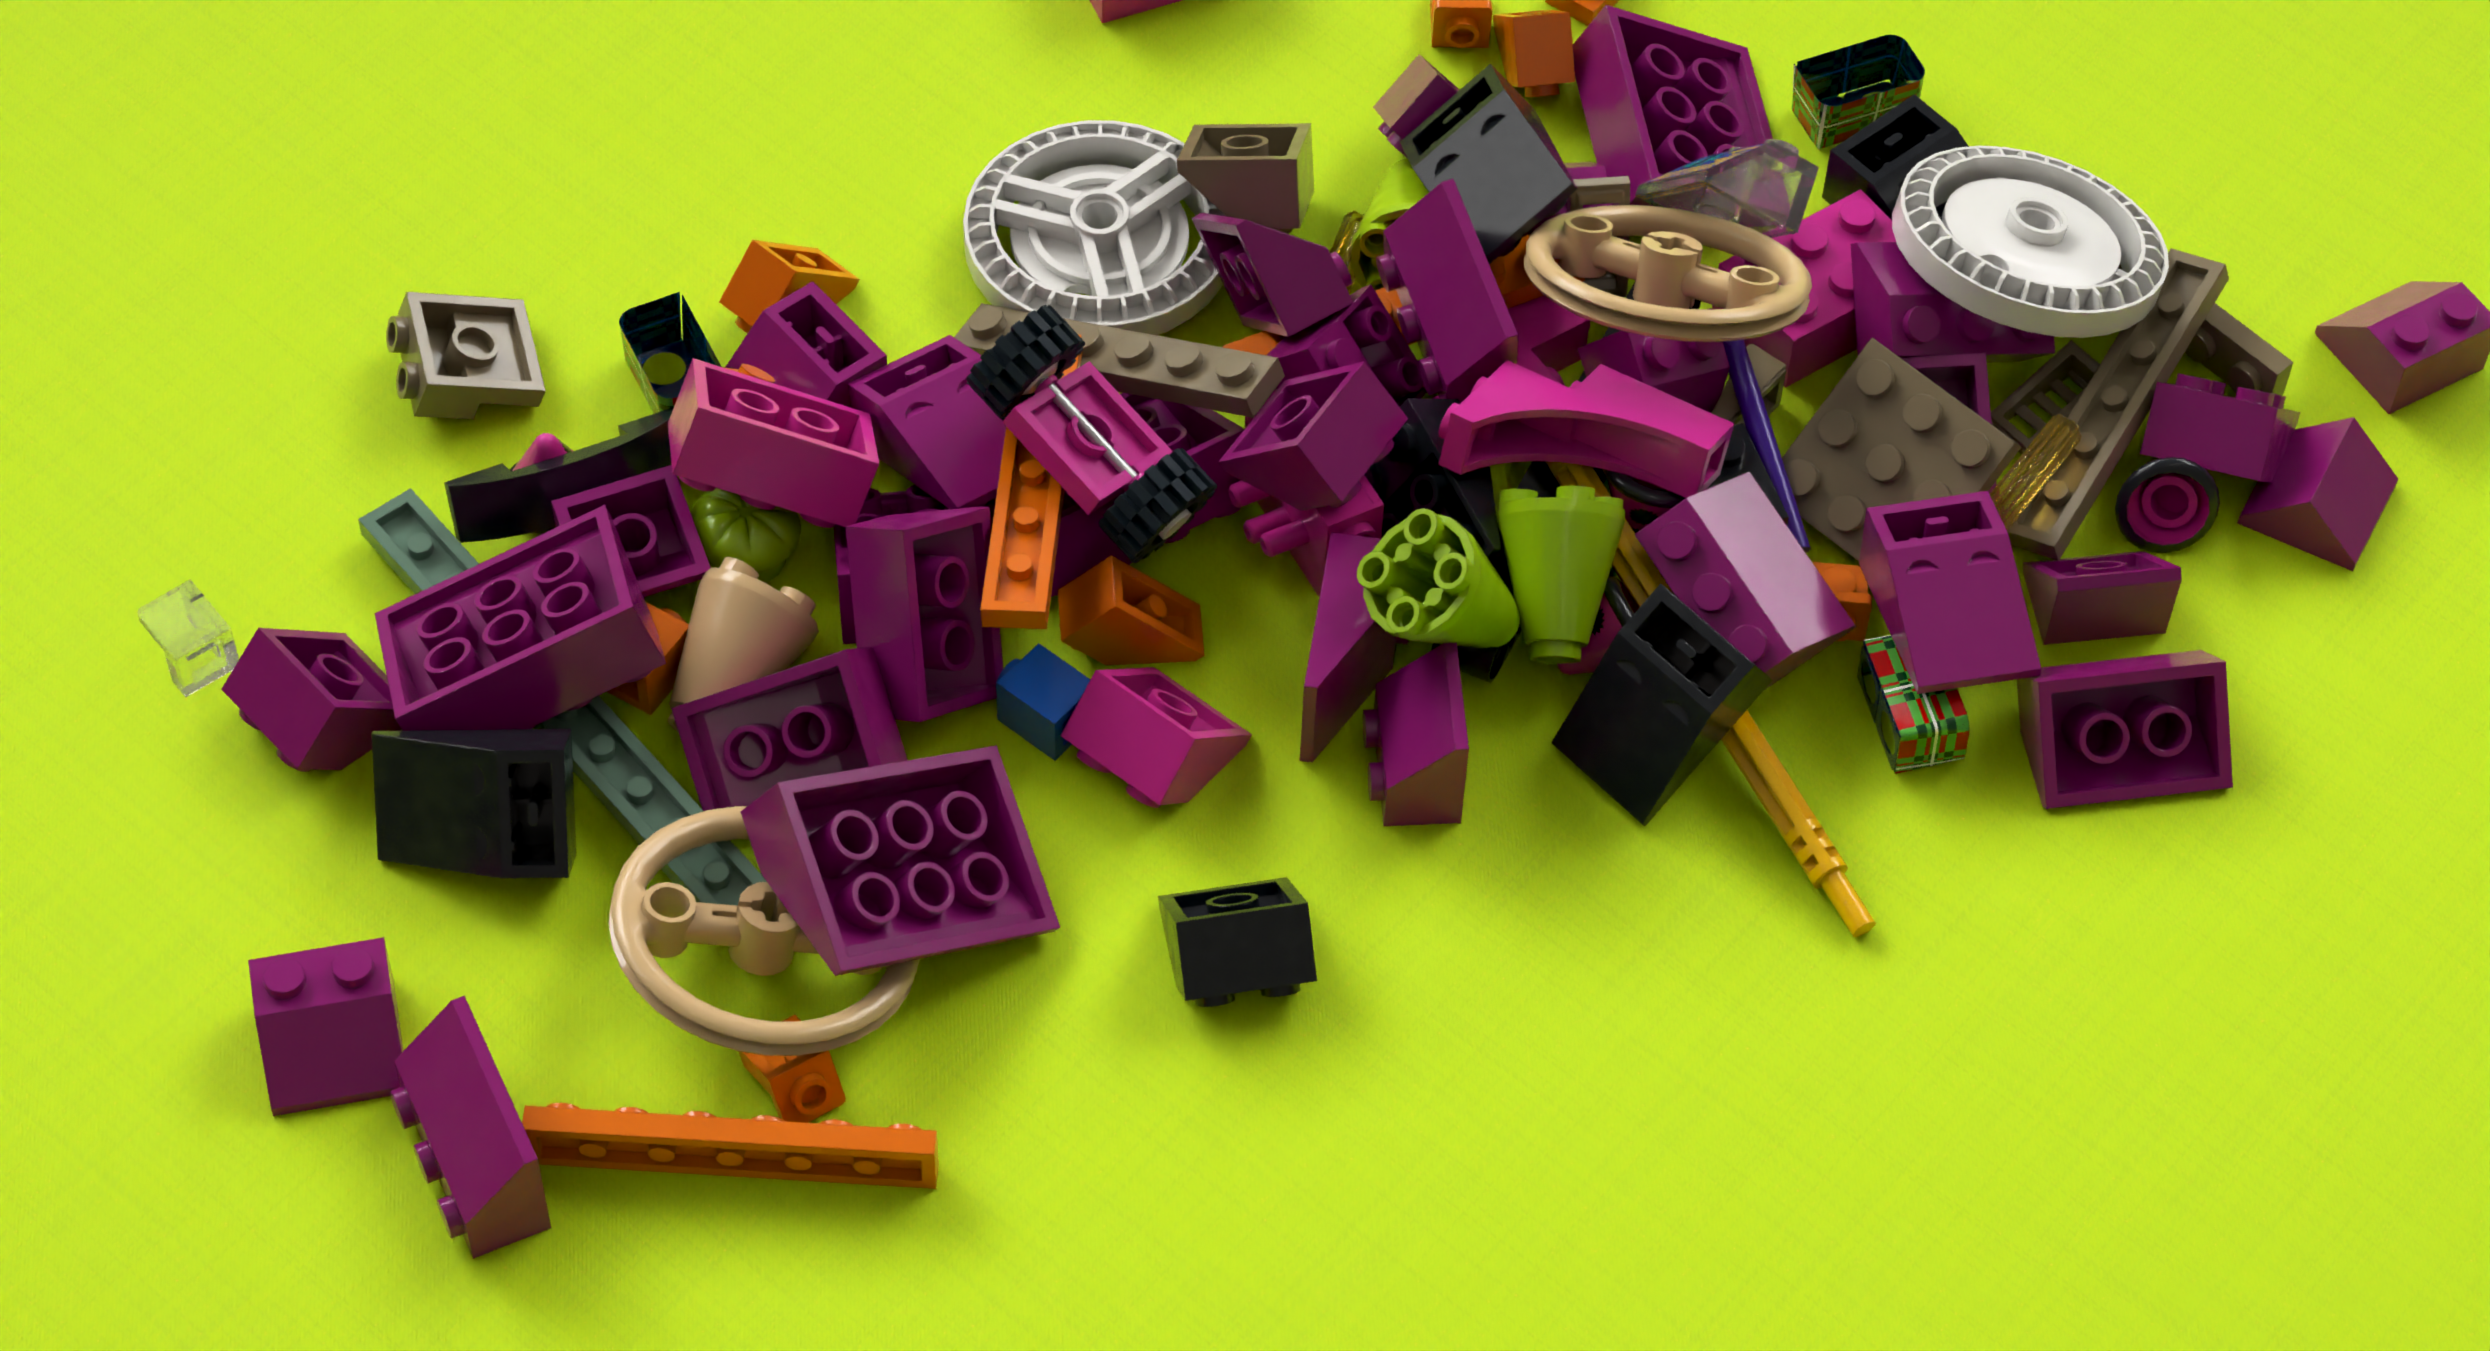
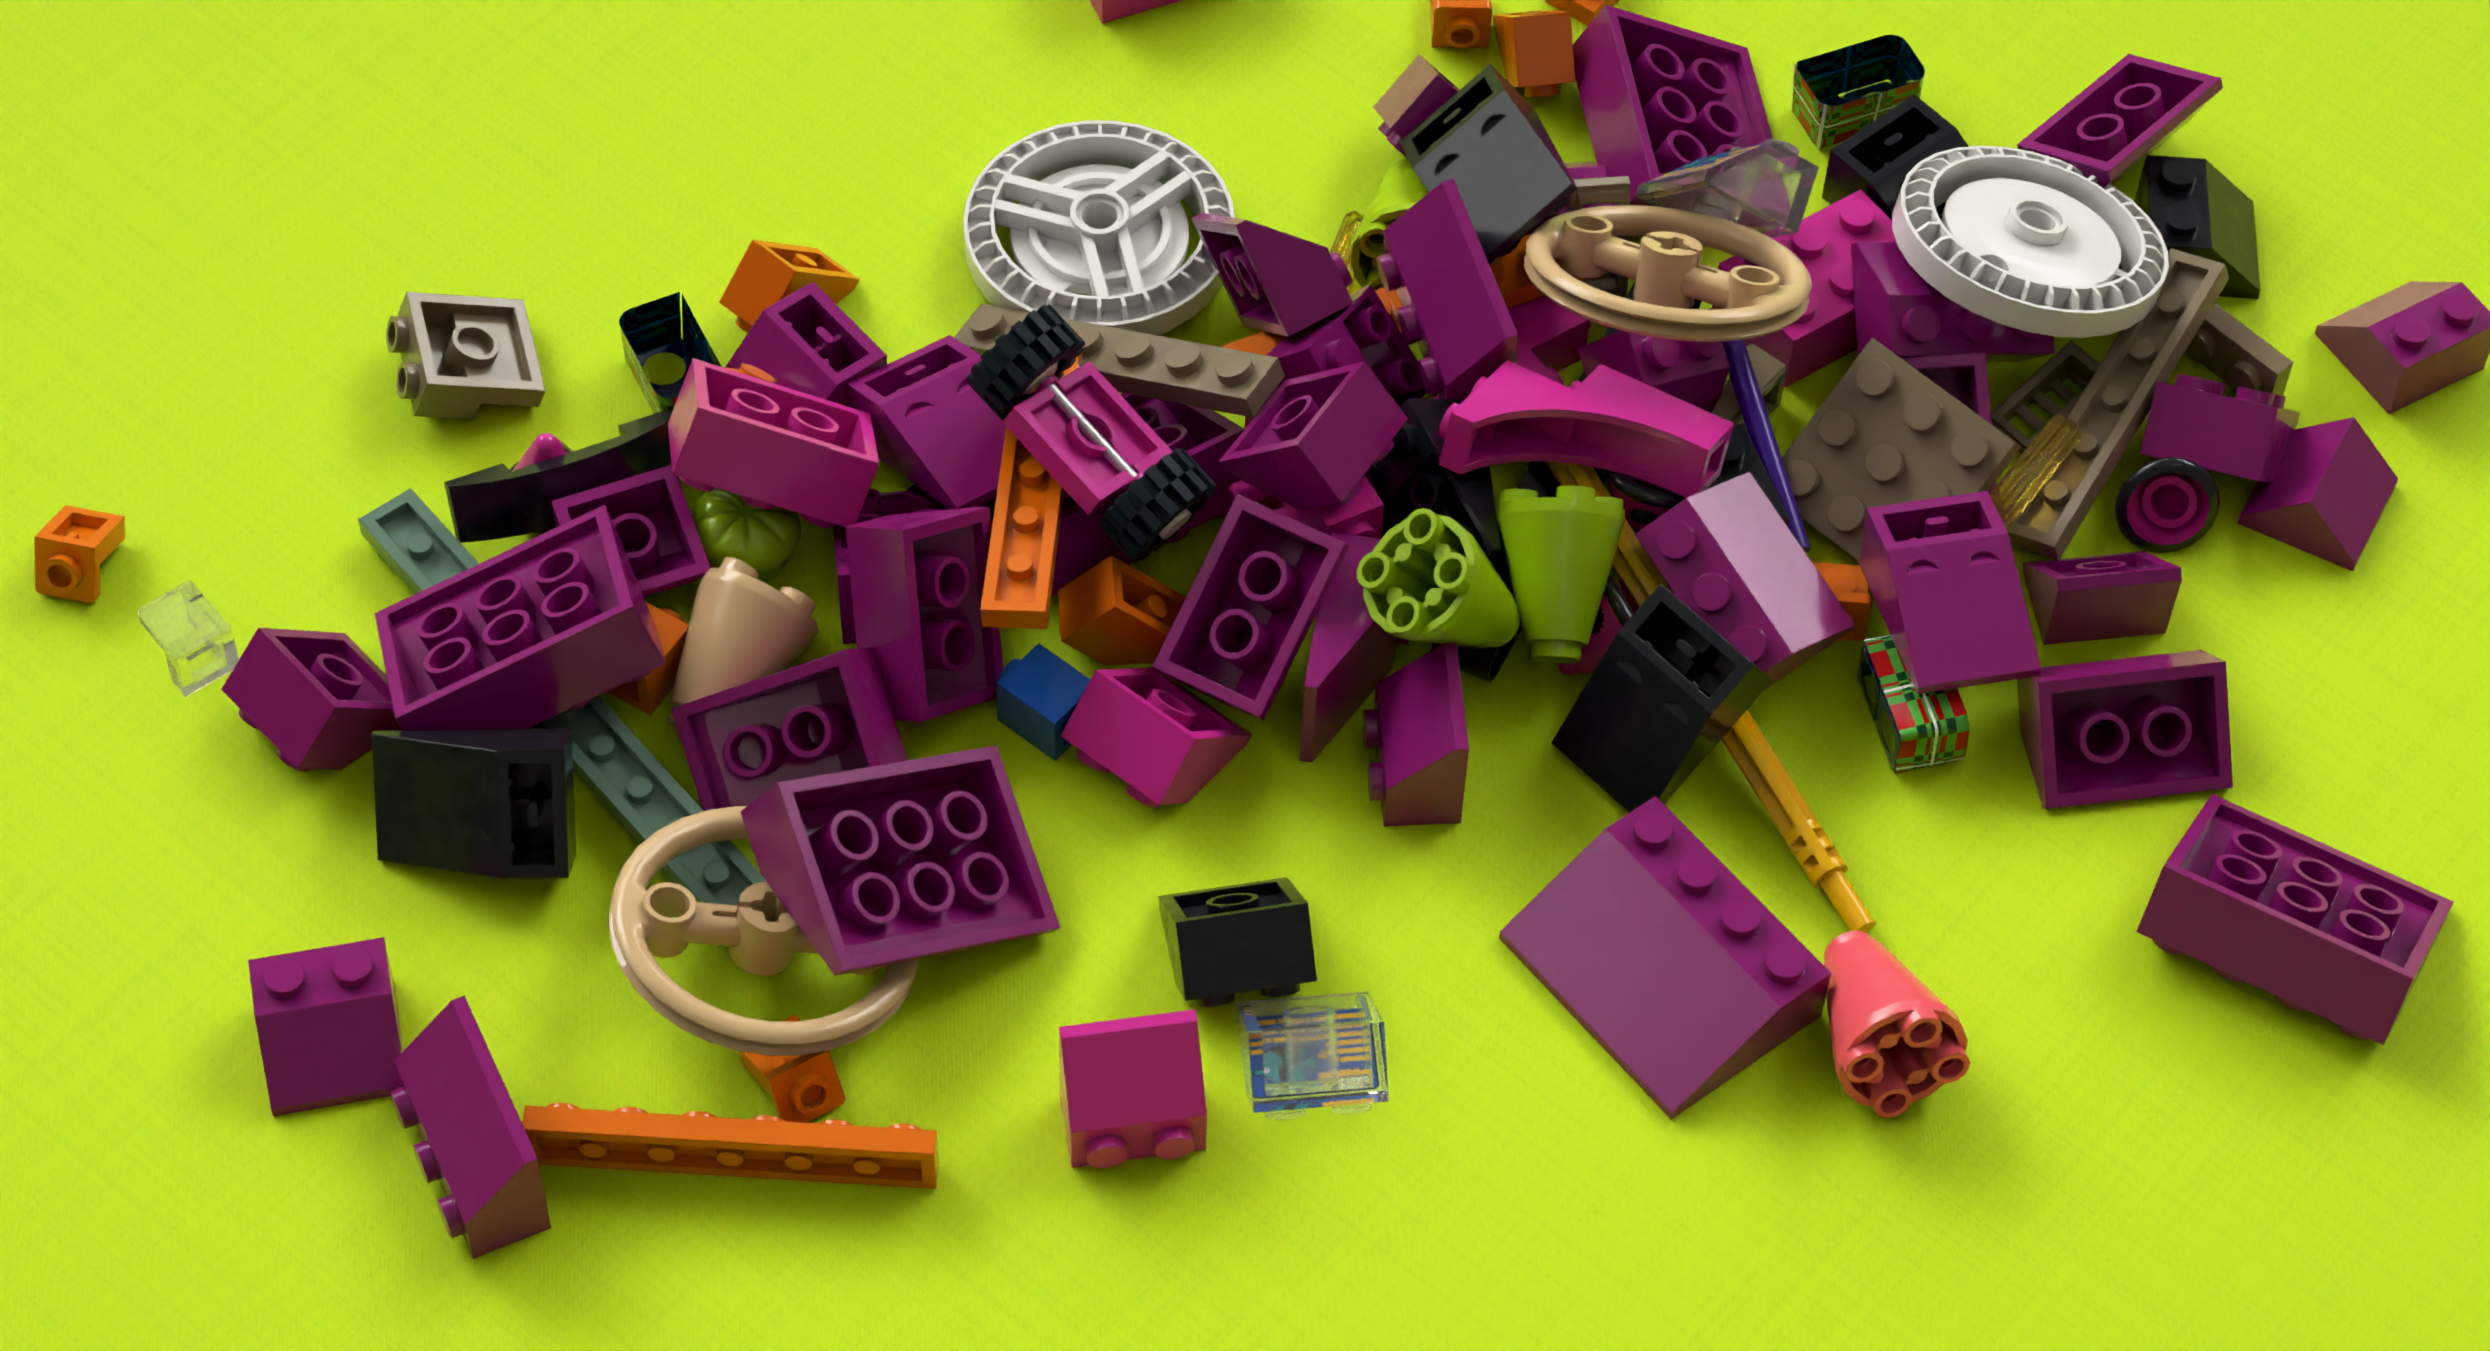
(72, 550): none -> orange bracket
(1132, 1089): none -> dark pink slope
(1250, 607): none -> magenta slope
(1252, 170): dark tan slope -> none
(1313, 1054): none -> clear slope
(1667, 958): none -> magenta slope
(1888, 1028): none -> coral cone
(2123, 117): none -> magenta slope
(2202, 216): none -> black slope
(2294, 918): none -> magenta slope

